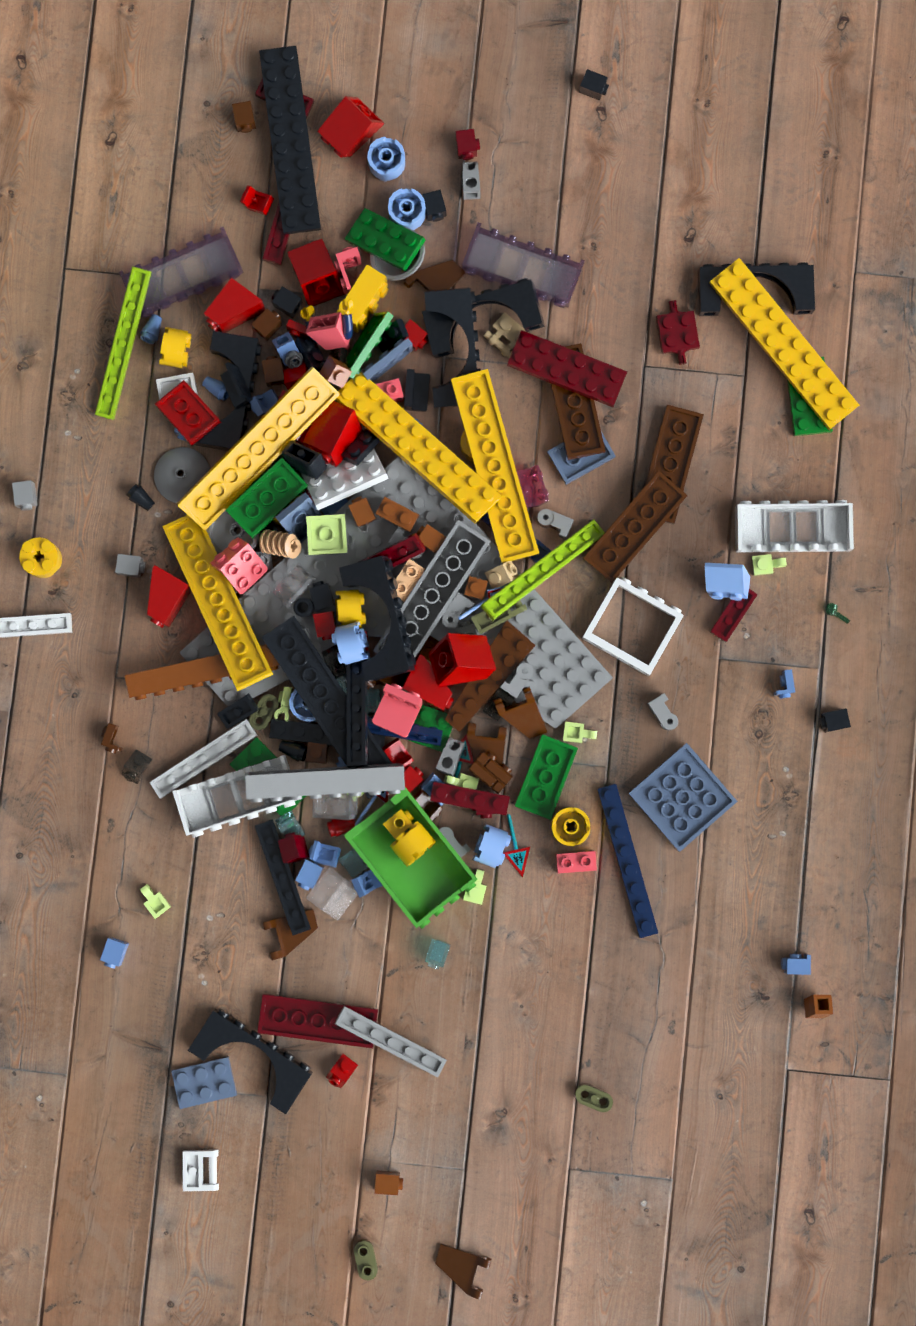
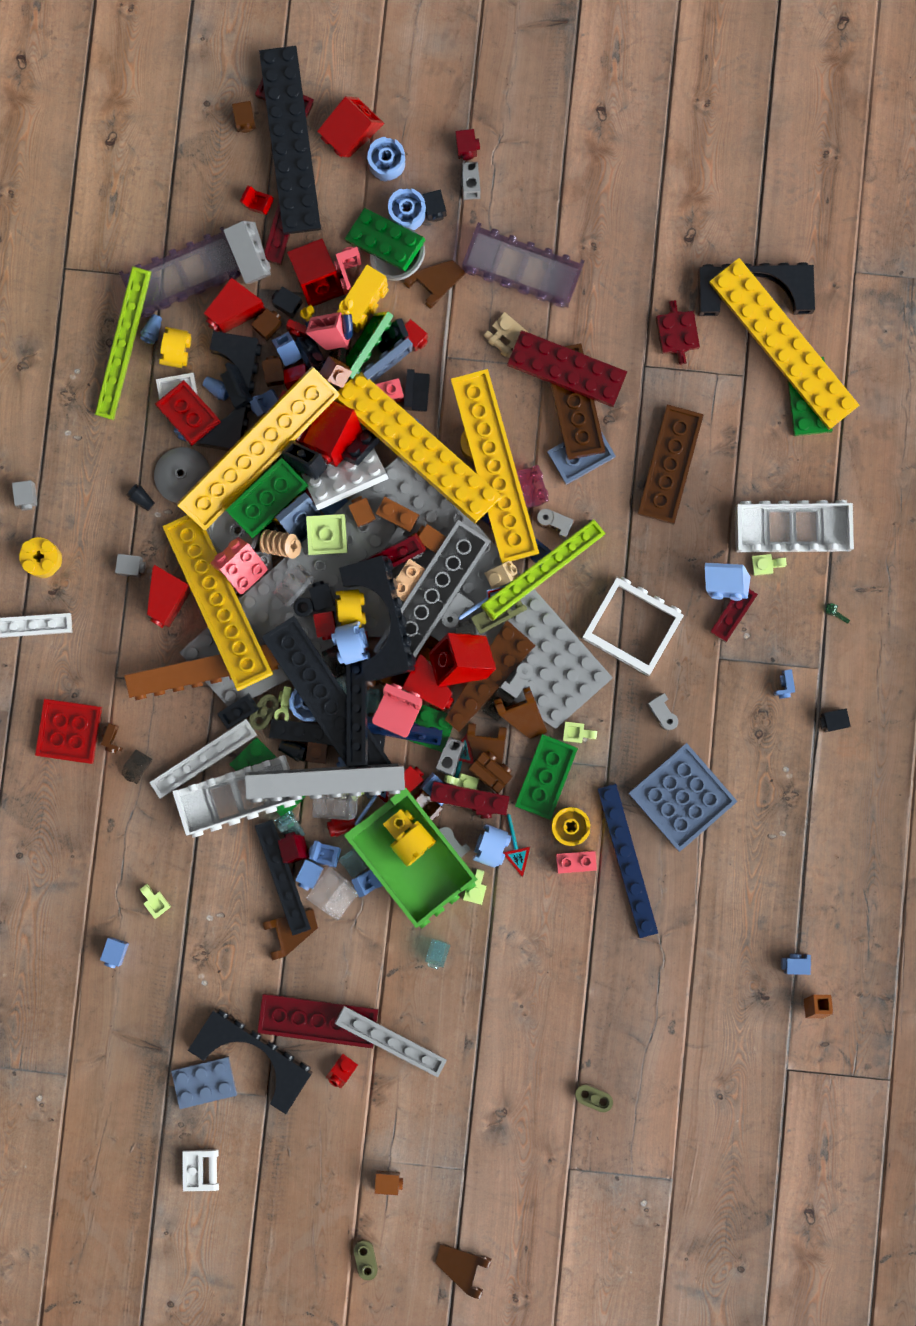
(68, 731): none -> red plate
(248, 251): none -> light grey wedge
(290, 356): dark grey plate -> none
(397, 753): red bracket -> none
(457, 305): black arch -> none
(476, 587): dark orange brick -> none
(517, 297): black arch -> none
(594, 85): black brick -> none
(635, 526): reddish brown plate -> none

